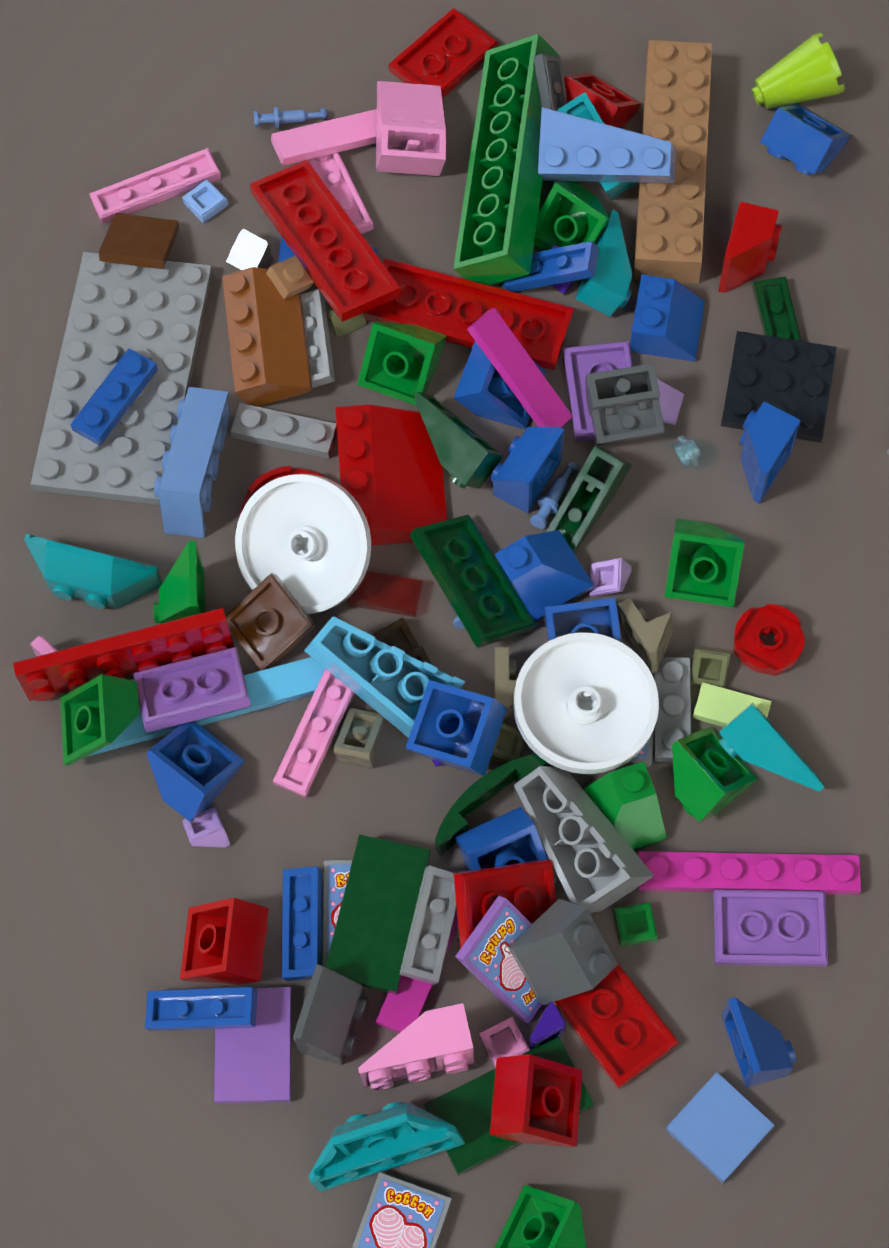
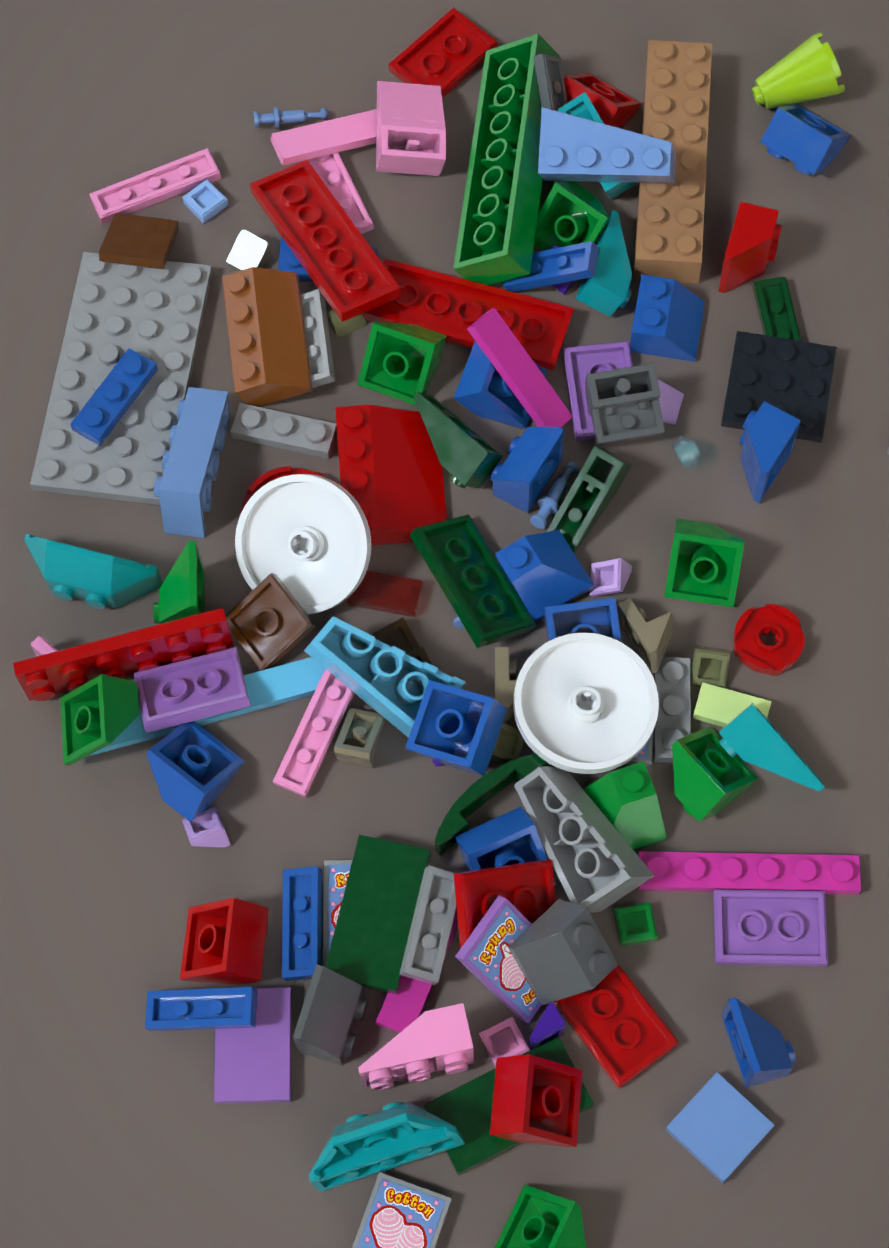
(289, 277): medium nougat plate -> none

